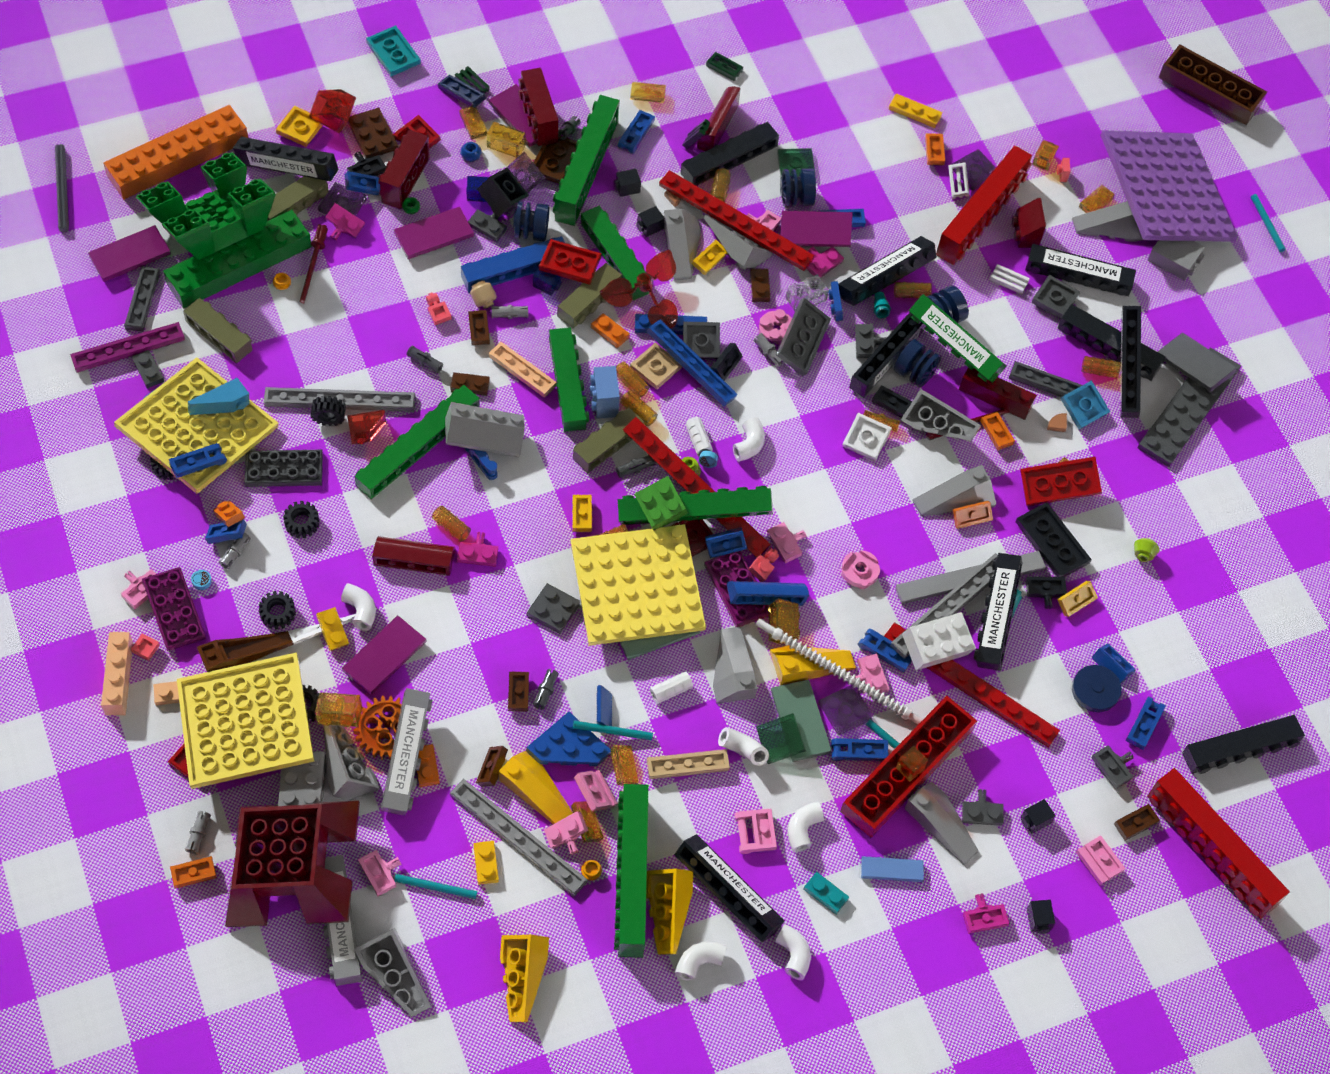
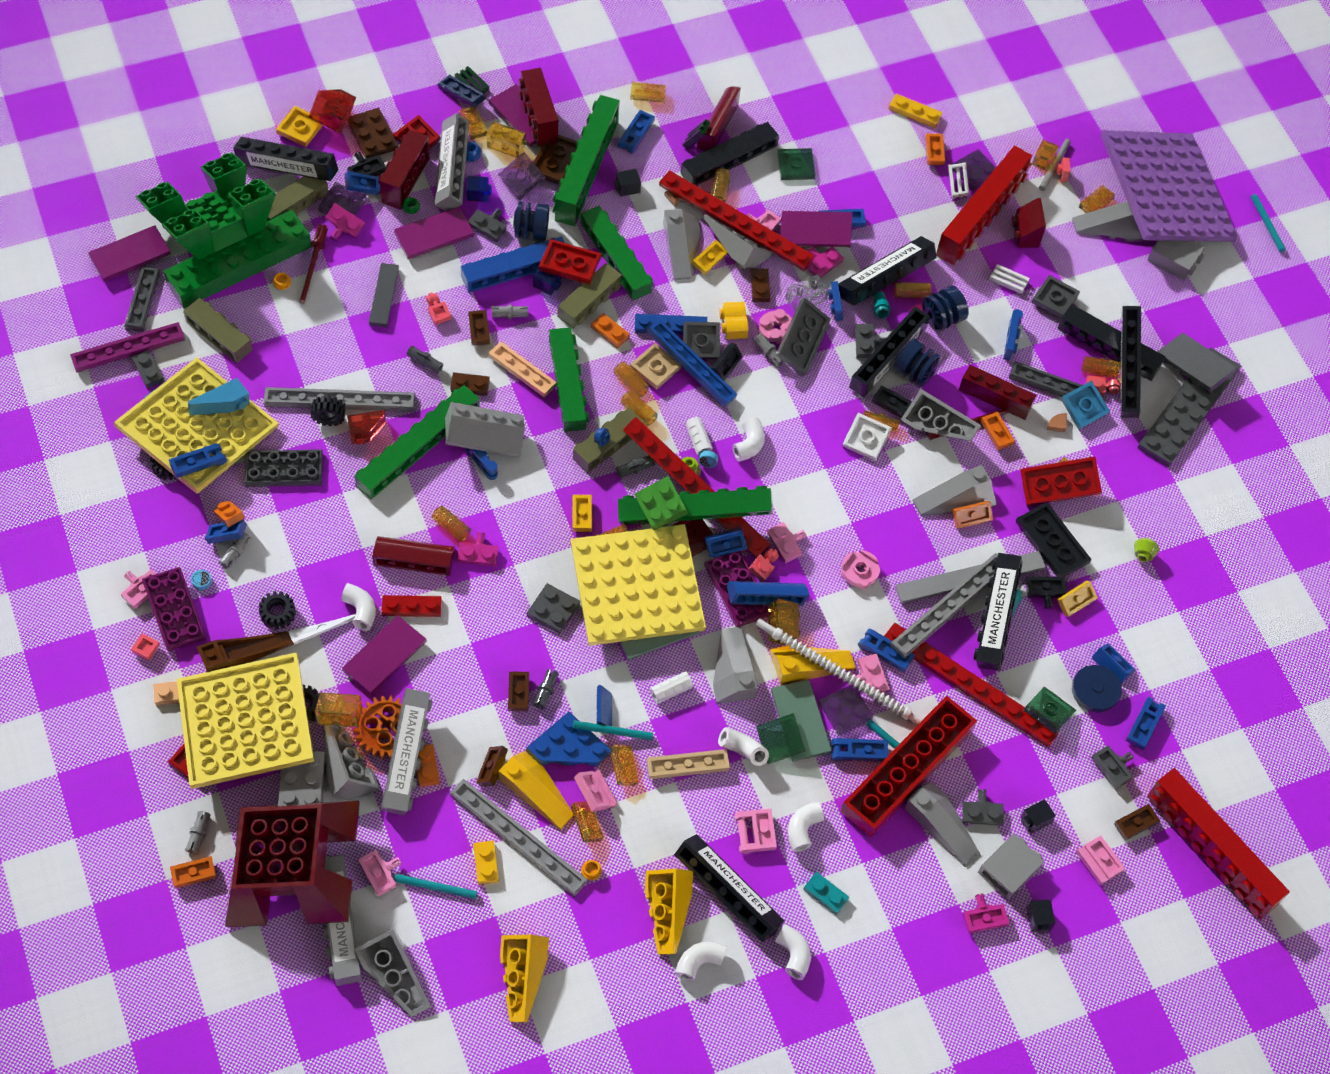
(61, 184): dark grey axle -> none
(117, 673): light nougat brick -> none
(175, 152): orange brick -> none
(301, 529): black tyre -> none
(332, 629): yellow plate -> none
(384, 295): none -> dark grey tile
(393, 50): teal plate -> none
(411, 606): none -> red plate
(452, 162): none -> light grey brick
(483, 294): tan head -> none
(502, 192): black brick -> none
(566, 832): bright pink plate -> none
(568, 127): dark grey pin -> none
(602, 436): none -> blue plate
(604, 392): medium blue brick -> none
(631, 871): green brick -> none
(650, 221): black brick -> none
(660, 266): clear red plant -> none
(723, 68): dark green tile -> none
(734, 320): none -> yellow brick
(798, 187): dark blue wheel -> none
(892, 869): medium blue tile -> none
(912, 763): clear orange brick -> none
(938, 641): white brick -> none
(955, 336): brick -> none
(1011, 866): none -> light grey brick
(1013, 333): none -> blue plate
(1049, 710): none -> clear green tile
(1053, 167): none -> light grey bar
(1080, 270): black brick -> none
(1113, 386): none -> coral plate
(1212, 84): reddish brown brick -> none
(1243, 744): black brick -> none

